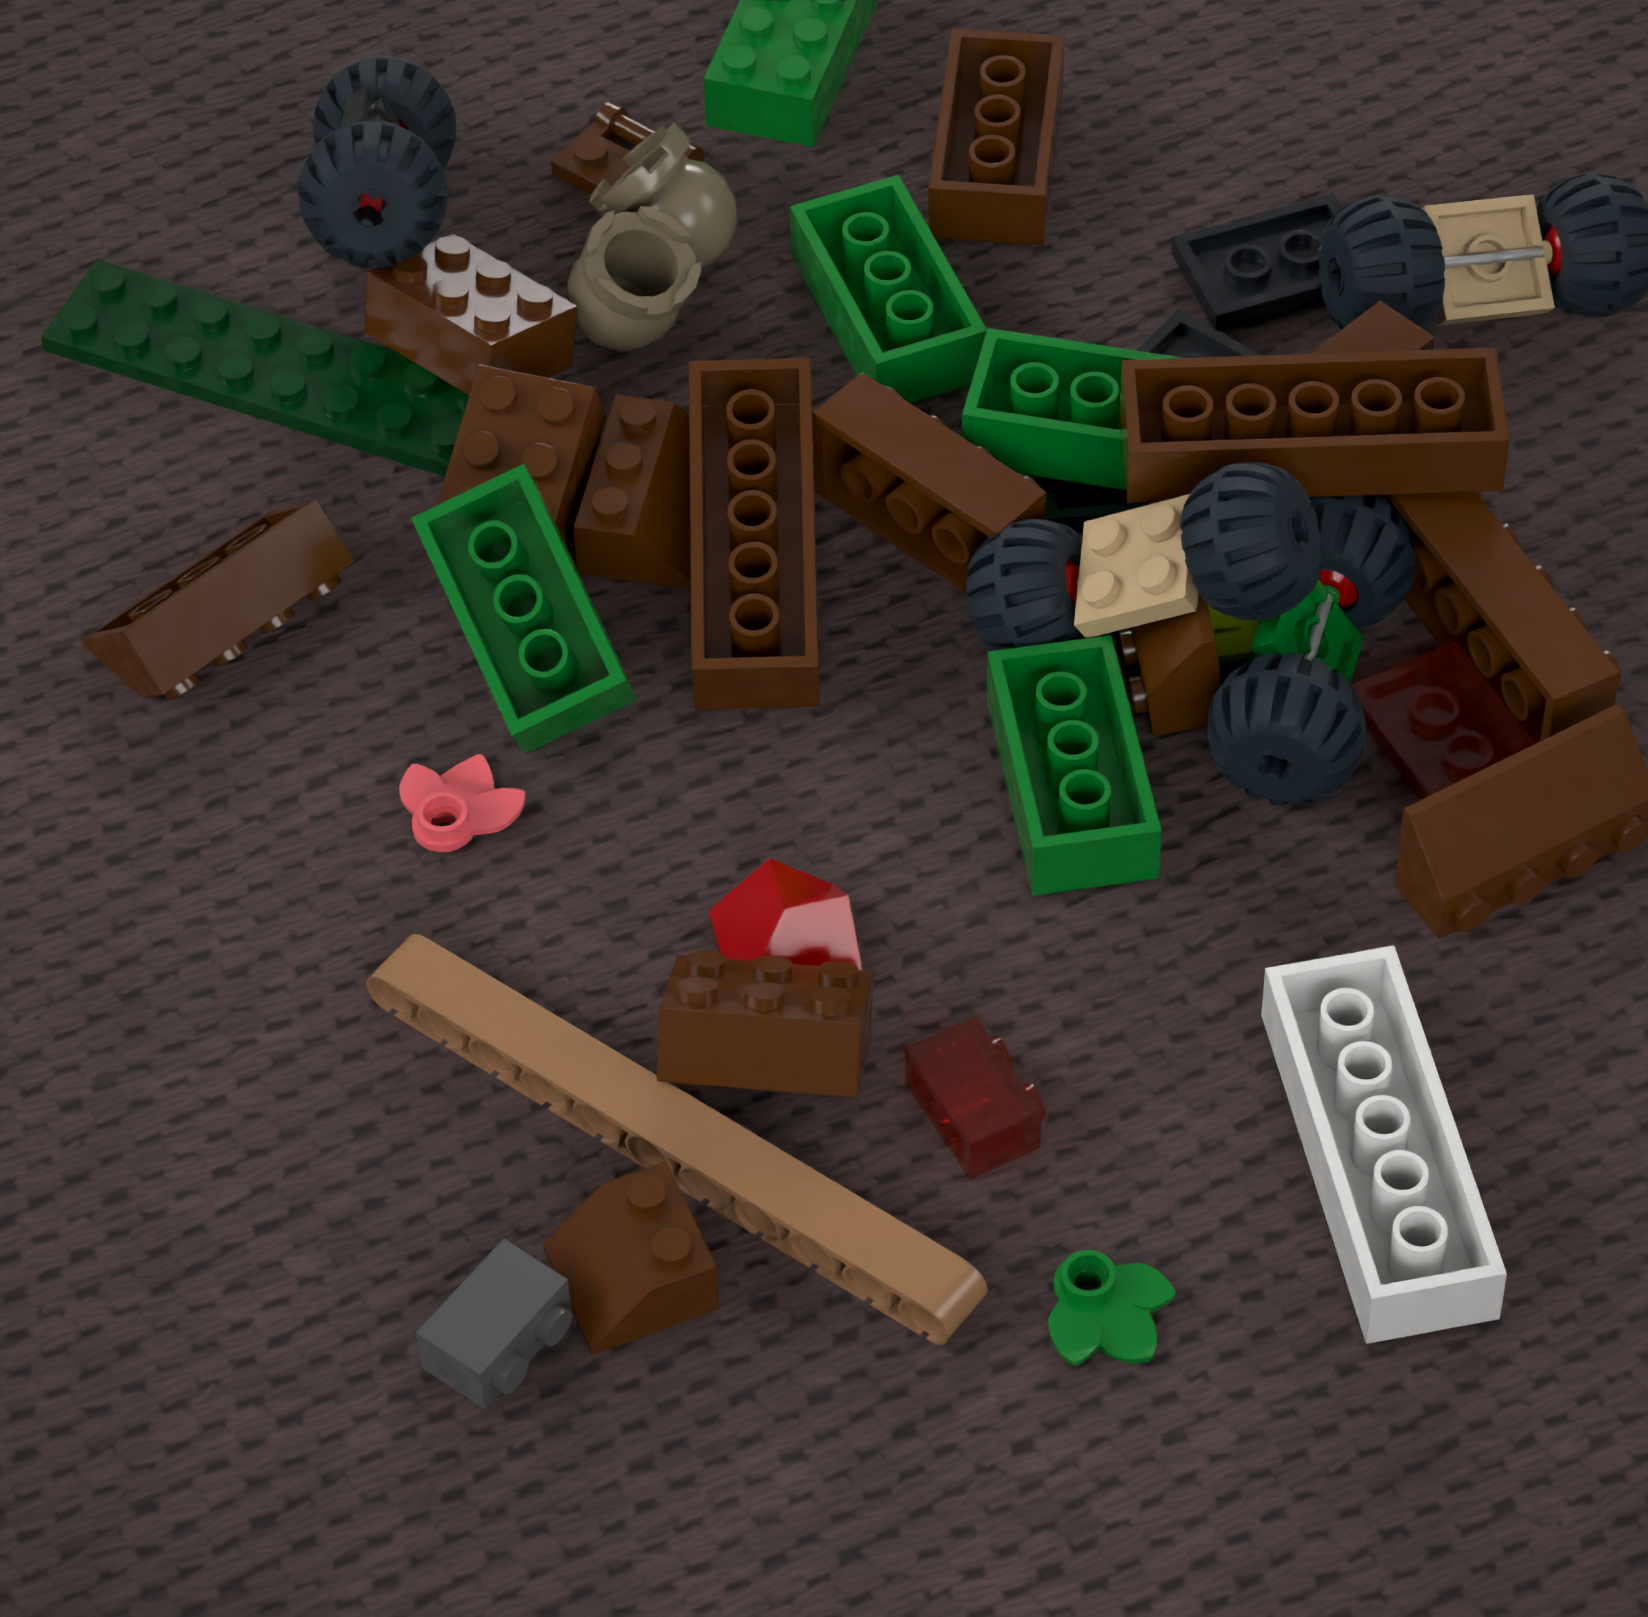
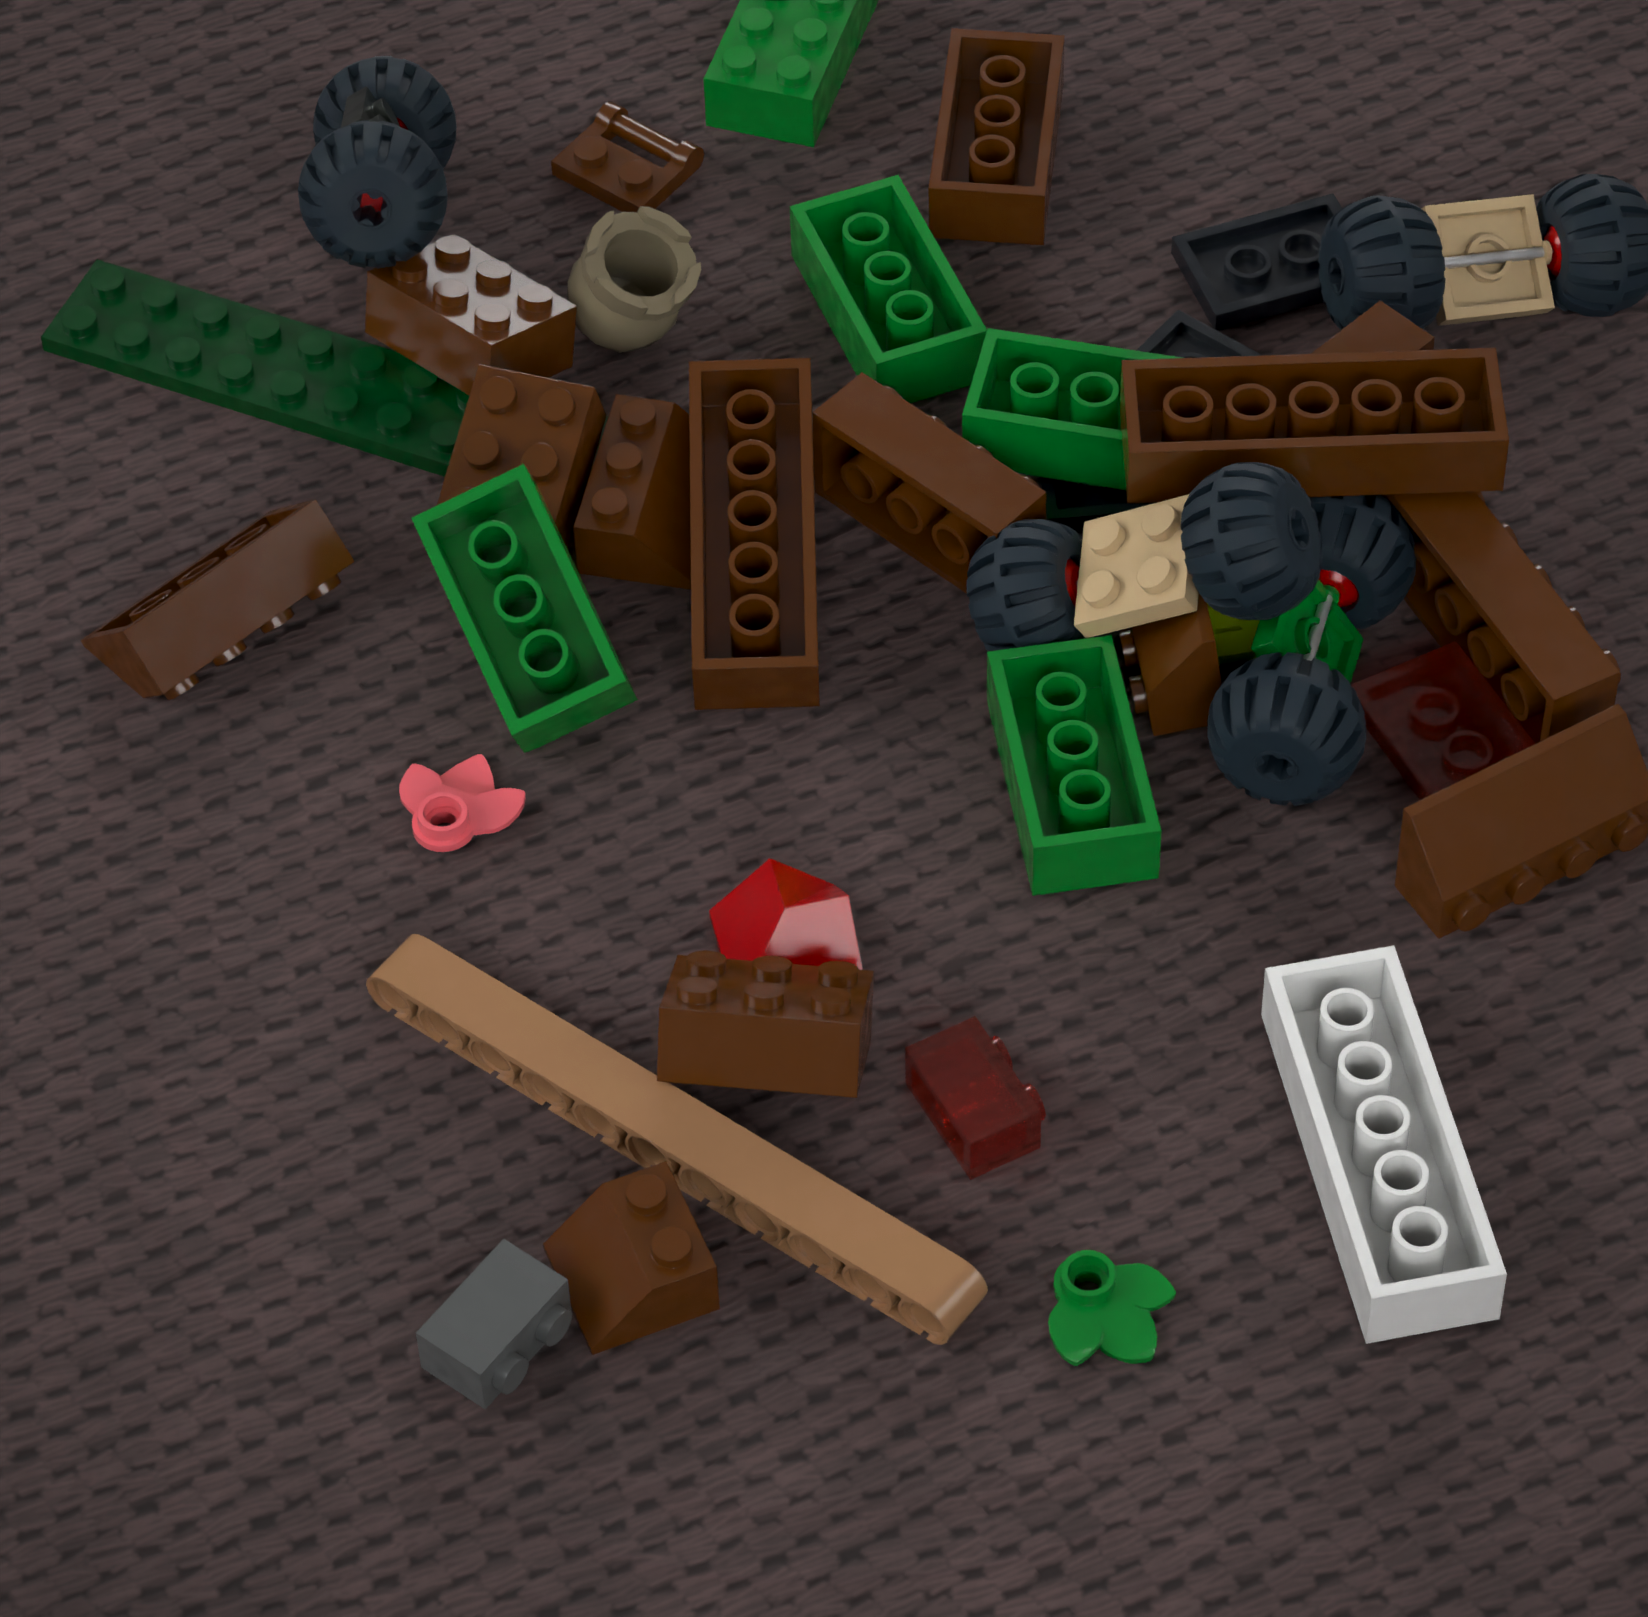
(676, 186): dark tan tile -> none

